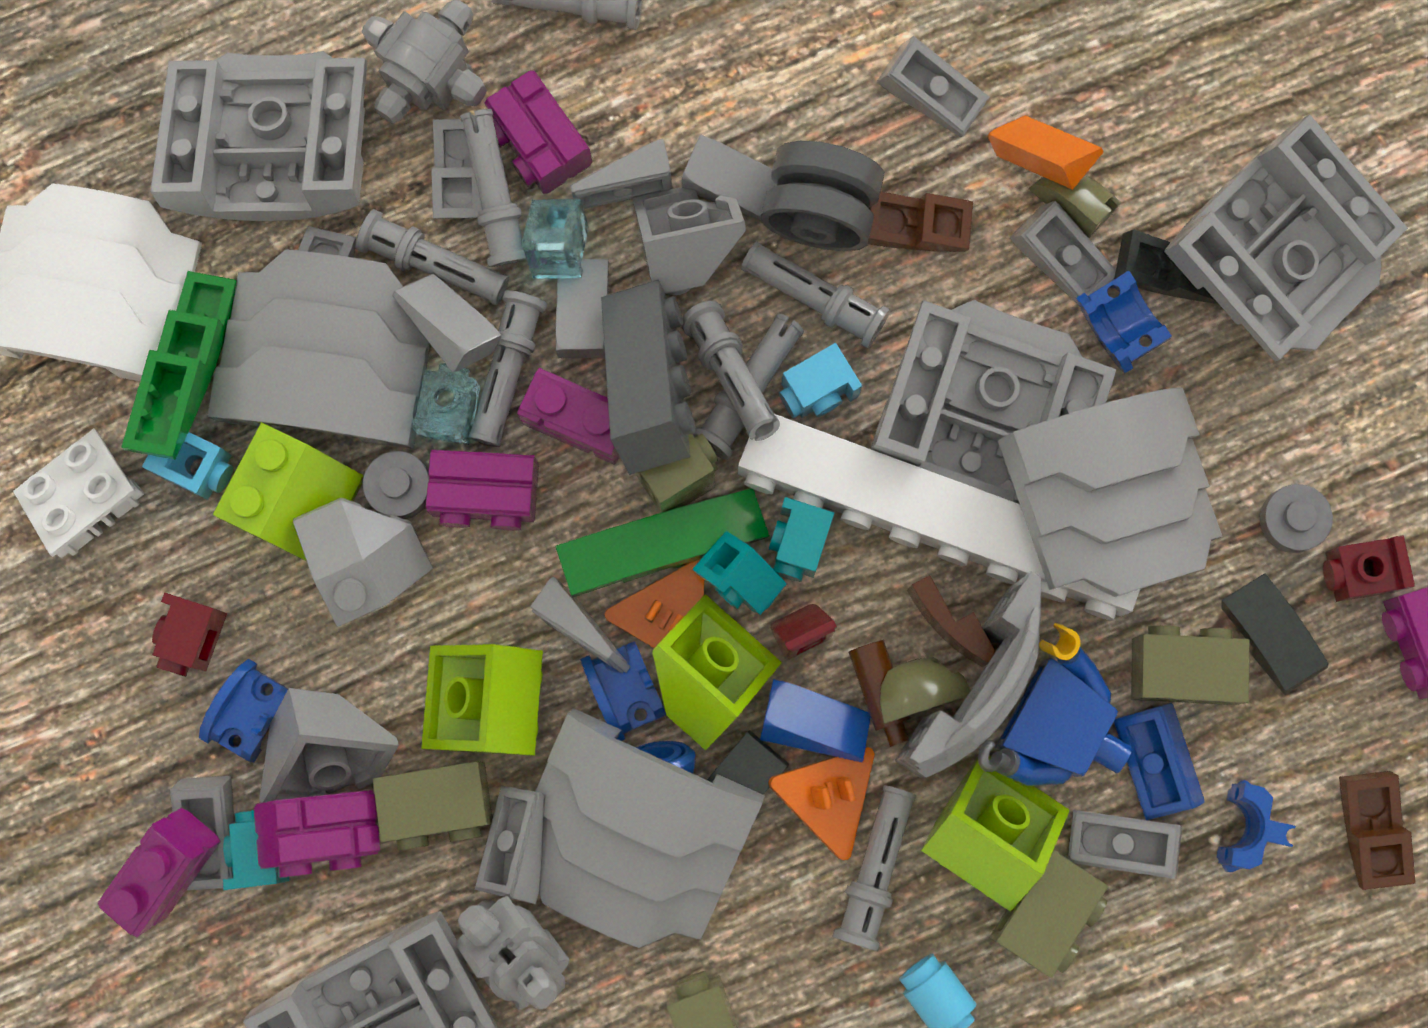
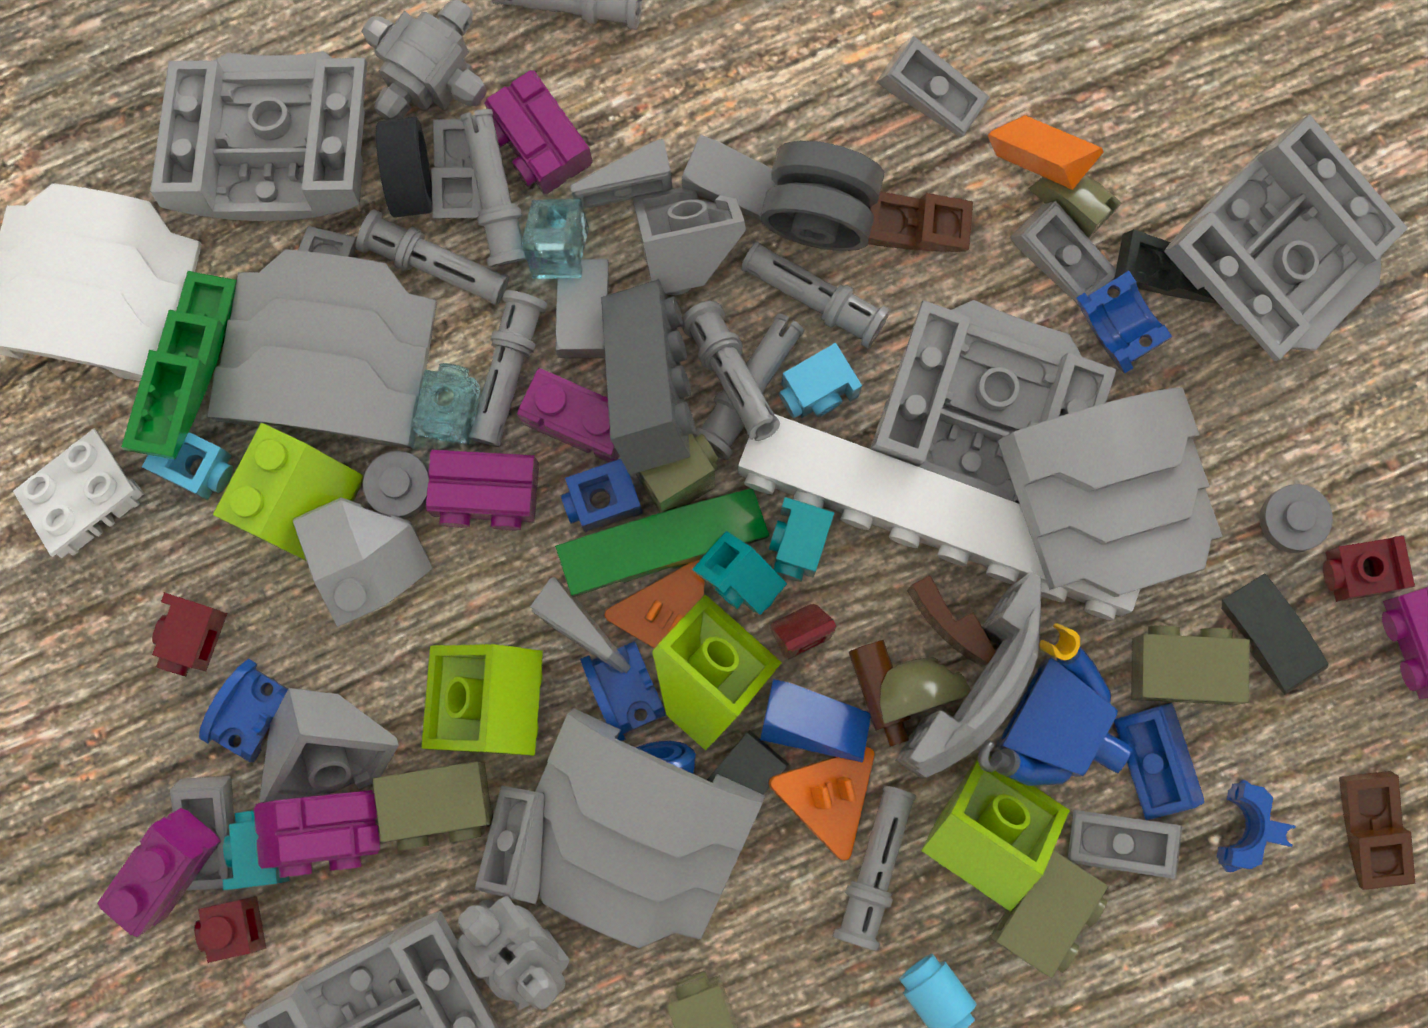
(230, 929): none -> dark red brick
(404, 167): none -> black tyre
(448, 322): light grey slope -> none
(606, 478): none -> blue brick

